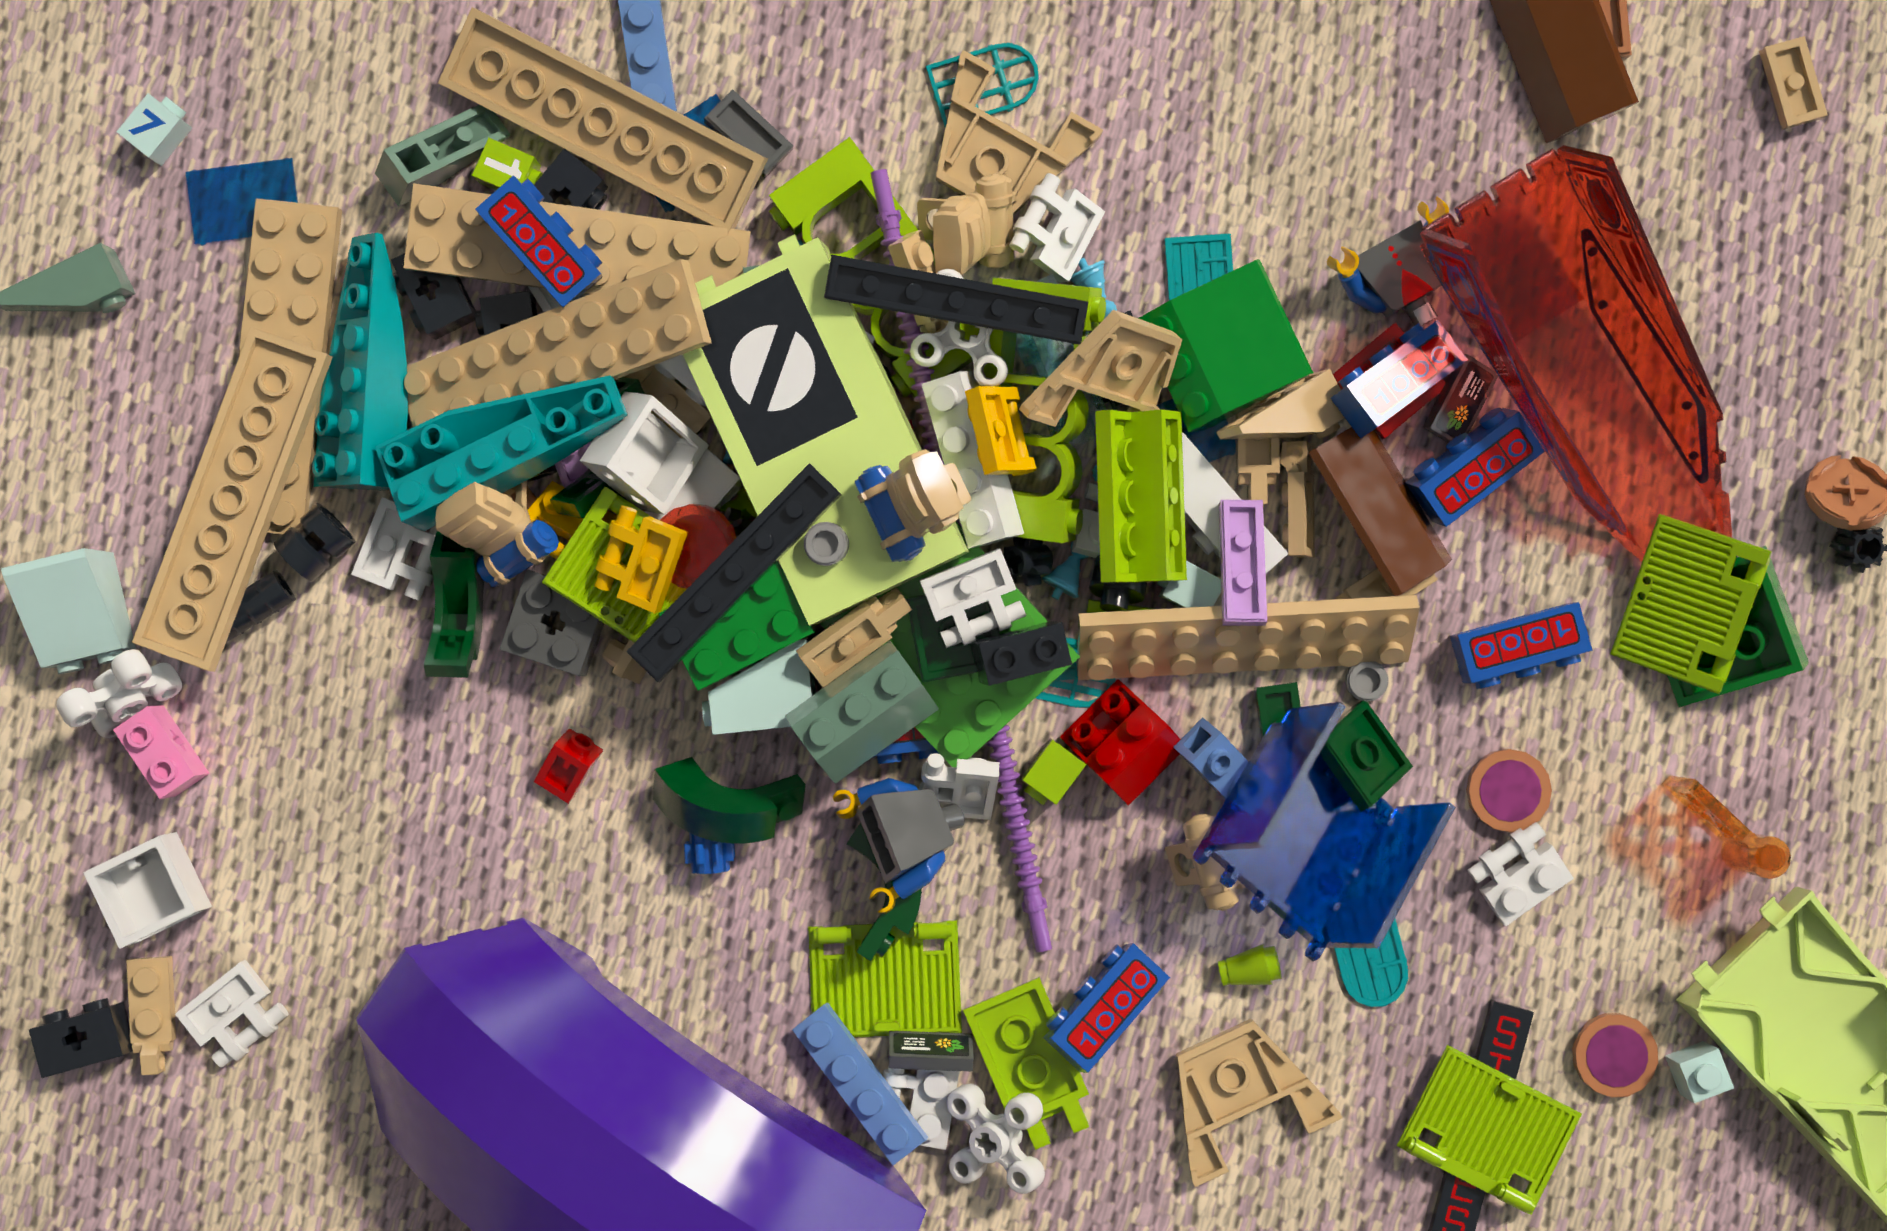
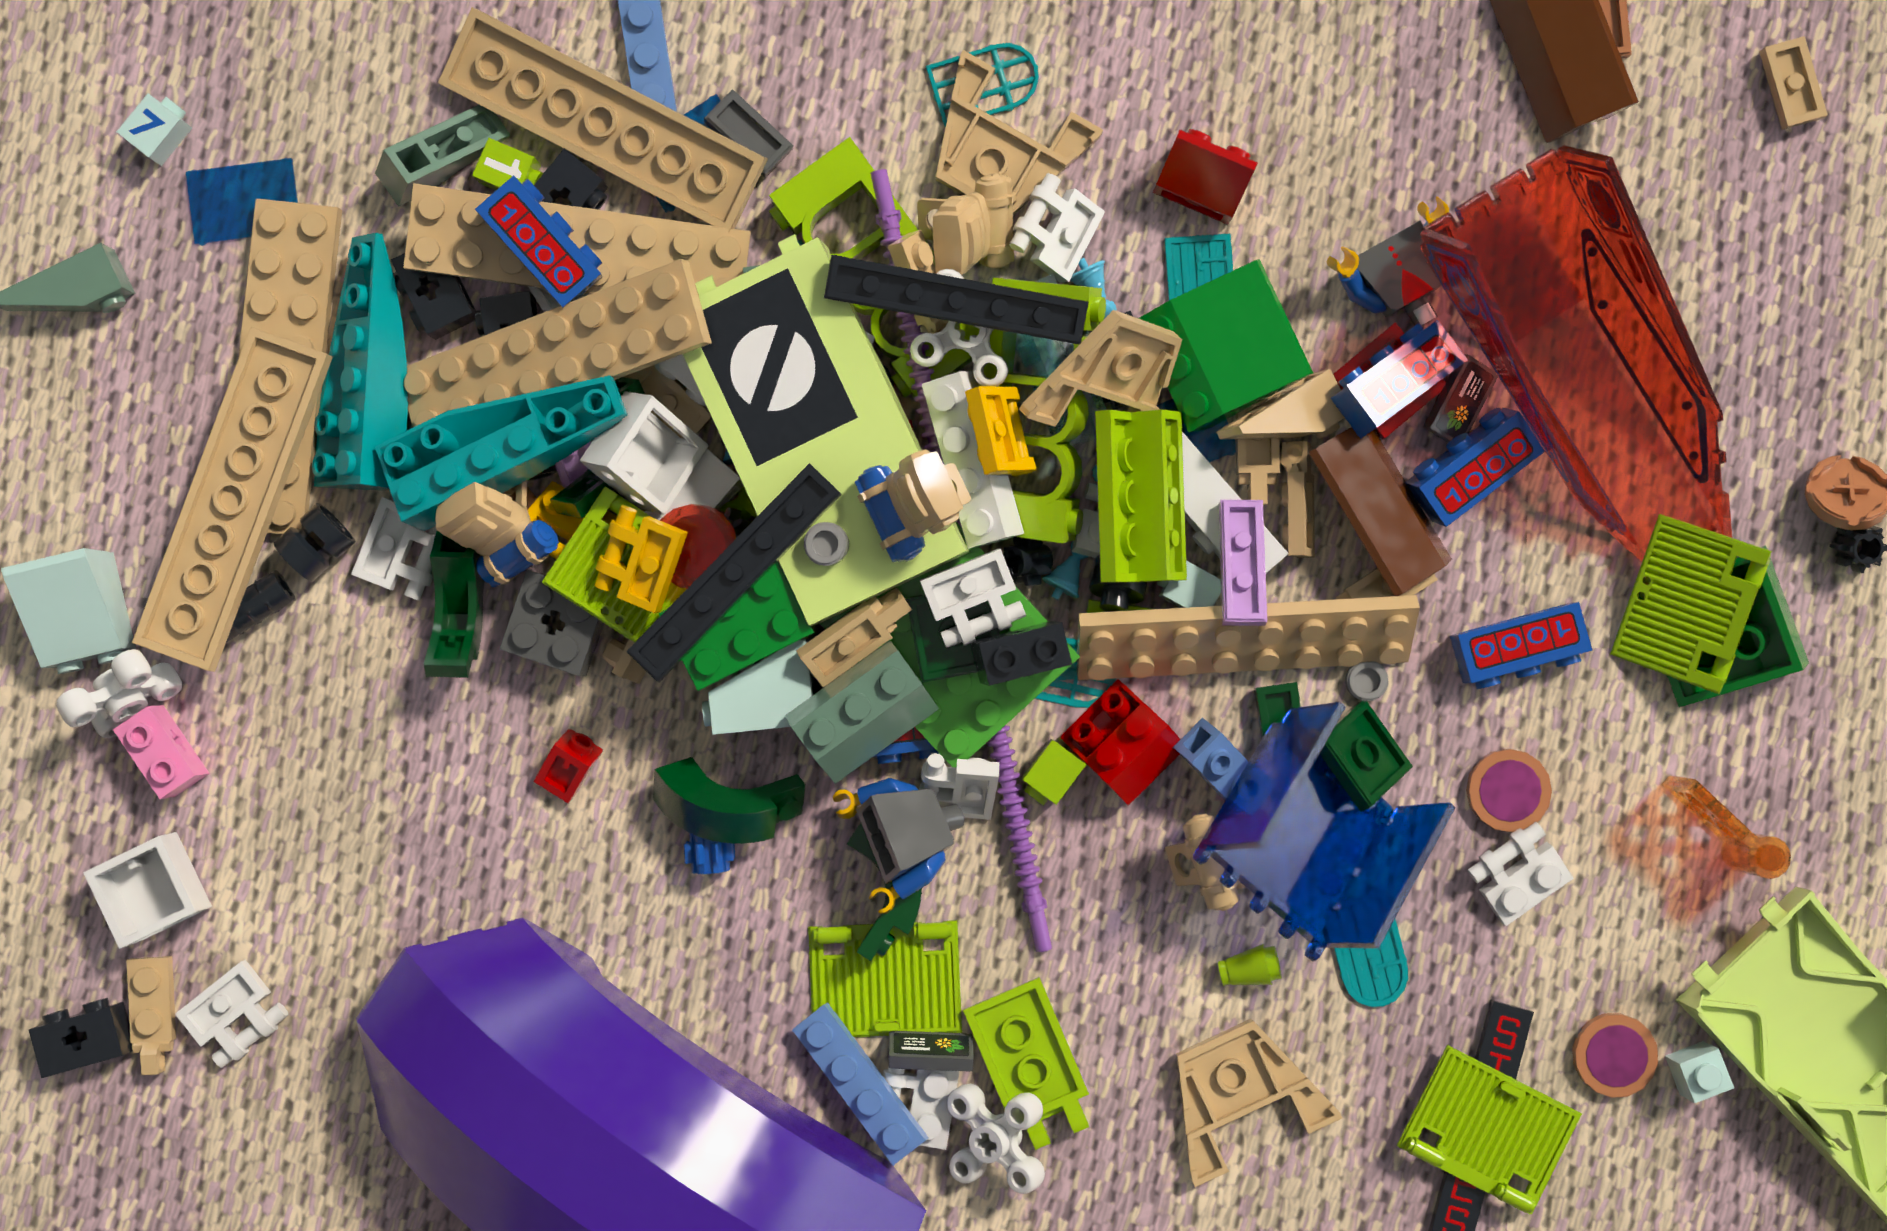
(1105, 1006): blue brick -> none
(1205, 175): none -> red slope

